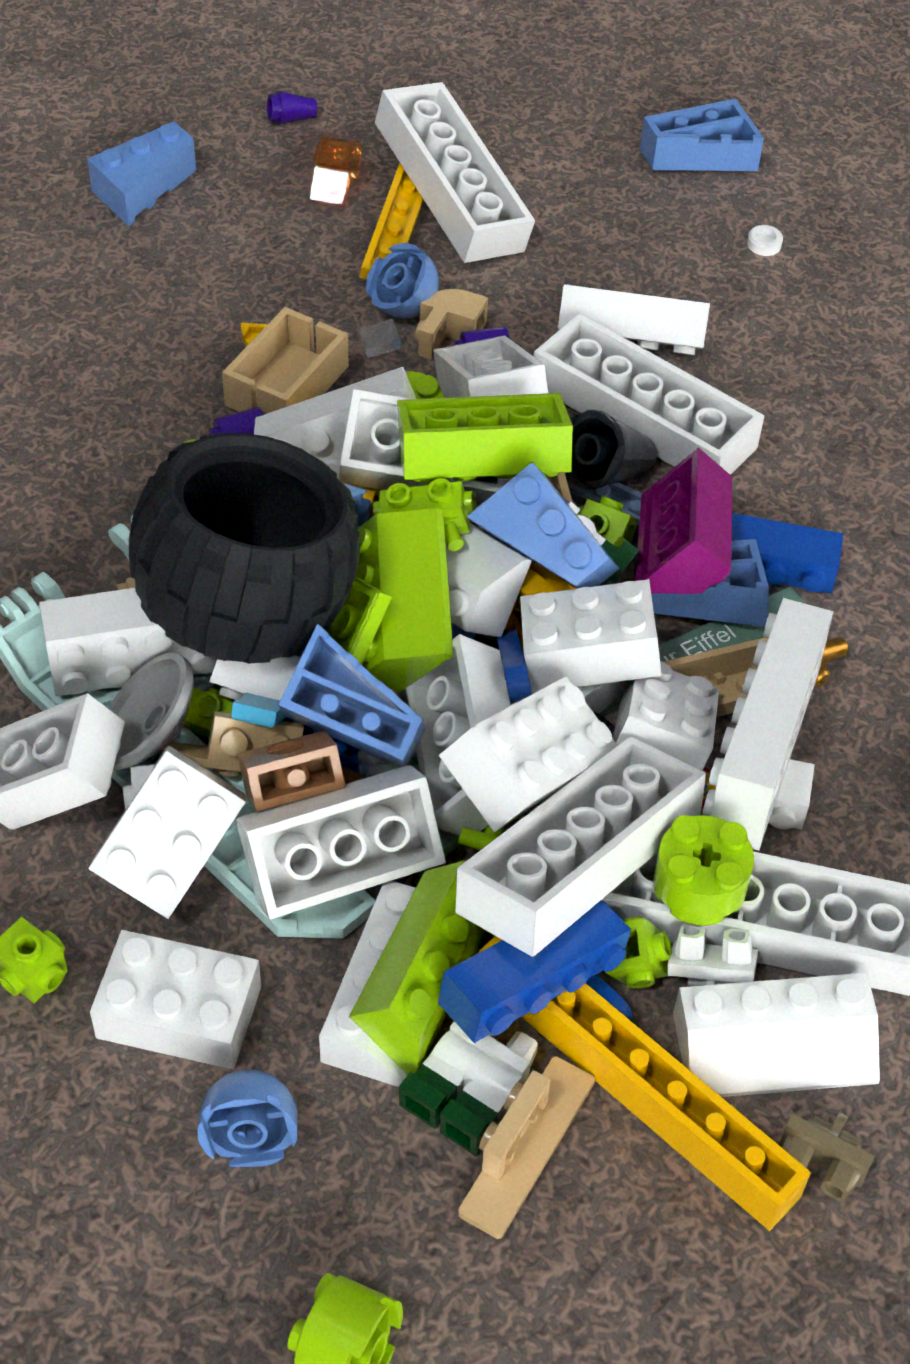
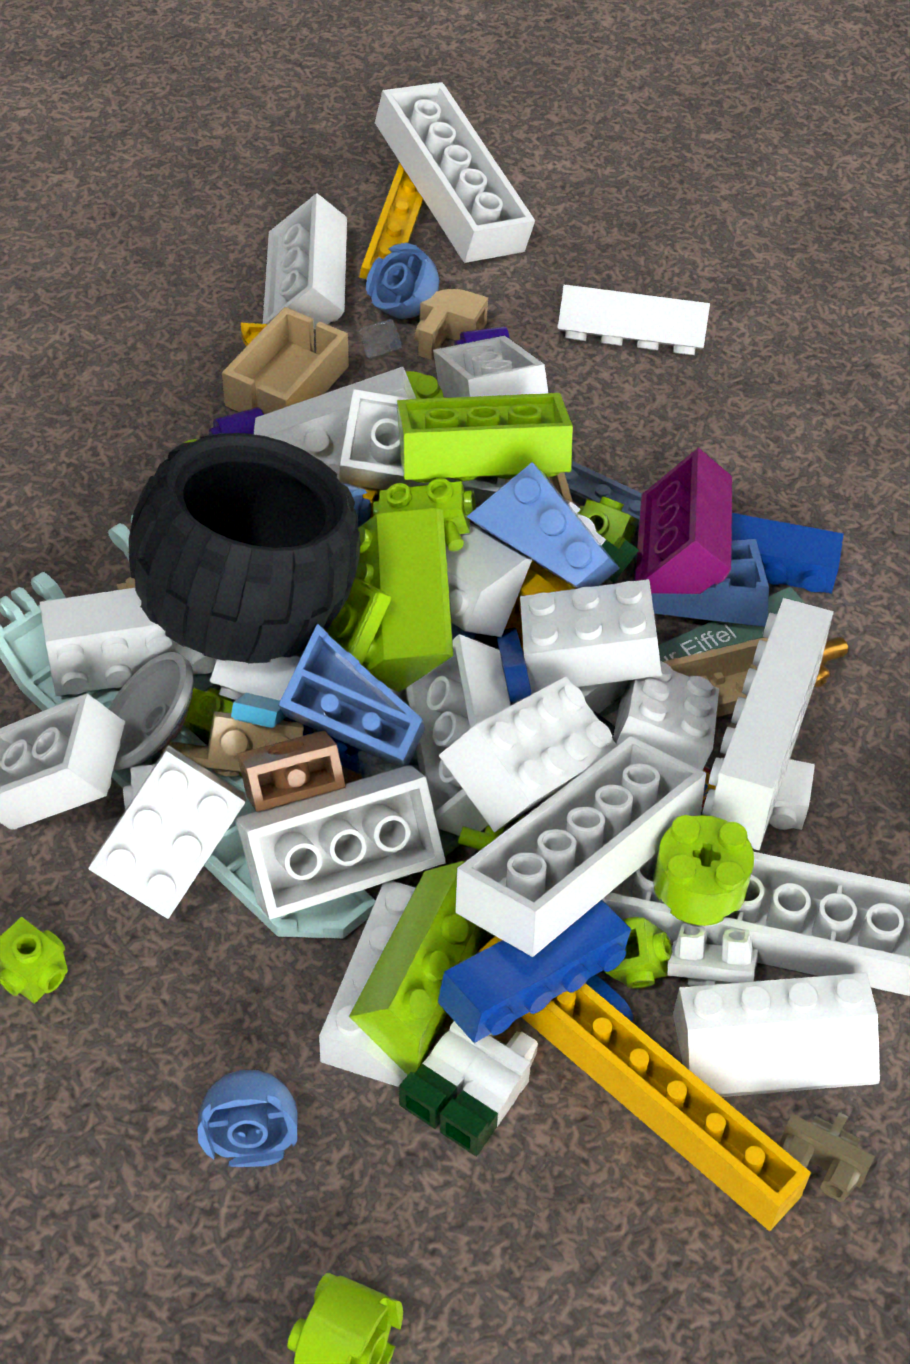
(142, 170): medium blue wedge -> none
(176, 999): white brick -> none
(290, 107): dark purple cone -> none
(307, 263): none -> white slope
(336, 164): clear orange brick -> none
(523, 1143): tan bracket -> none
(607, 451): black cone -> none
(668, 405): white brick -> none
(702, 139): medium blue wedge -> none
(764, 240): white tile -> none

